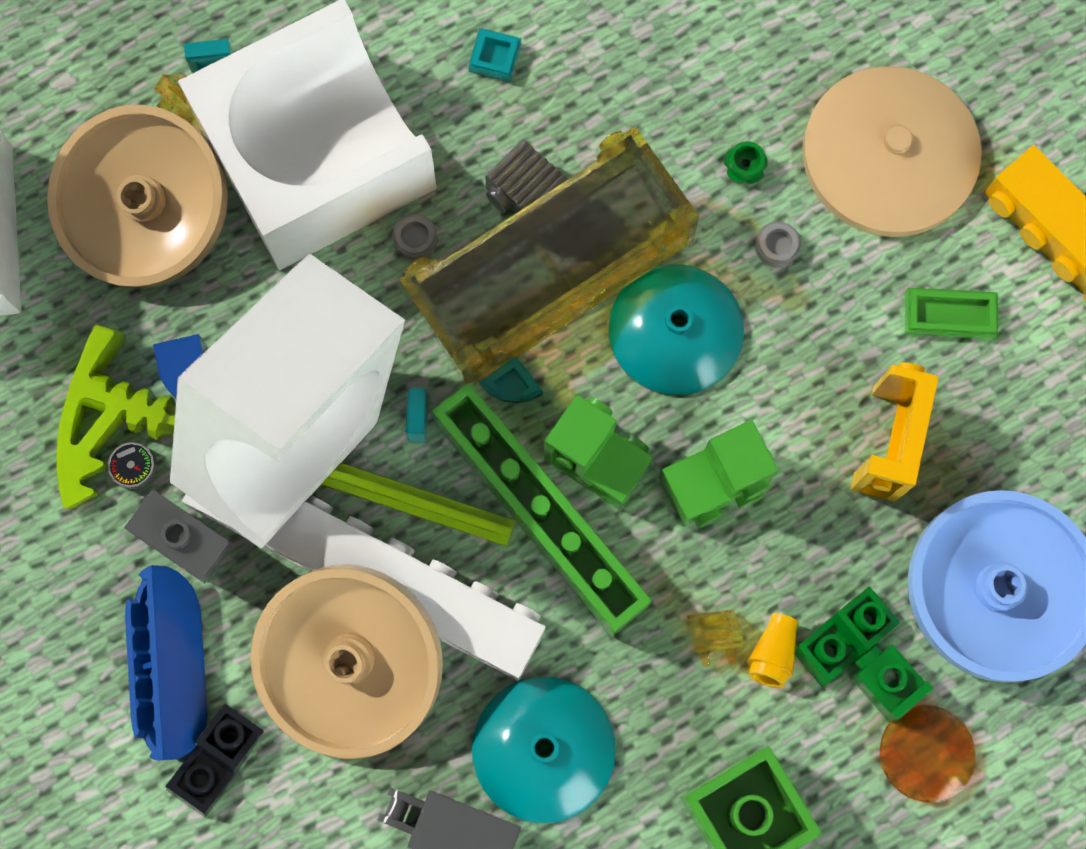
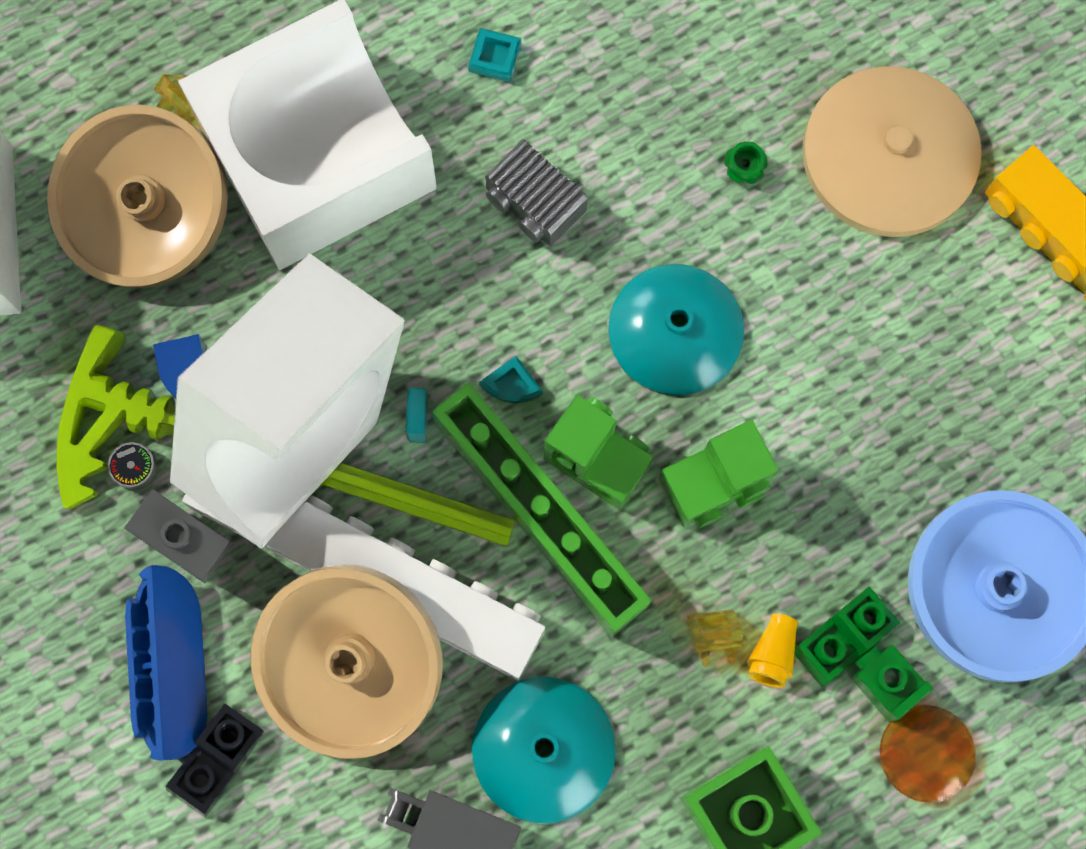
(206, 53): teal tile -> none
(415, 236): light grey tile -> none
(553, 258): clear smoke windscreen -> none
(777, 244): light grey tile -> none
(897, 473): yellow panel -> none
(951, 313): bright green tile -> none

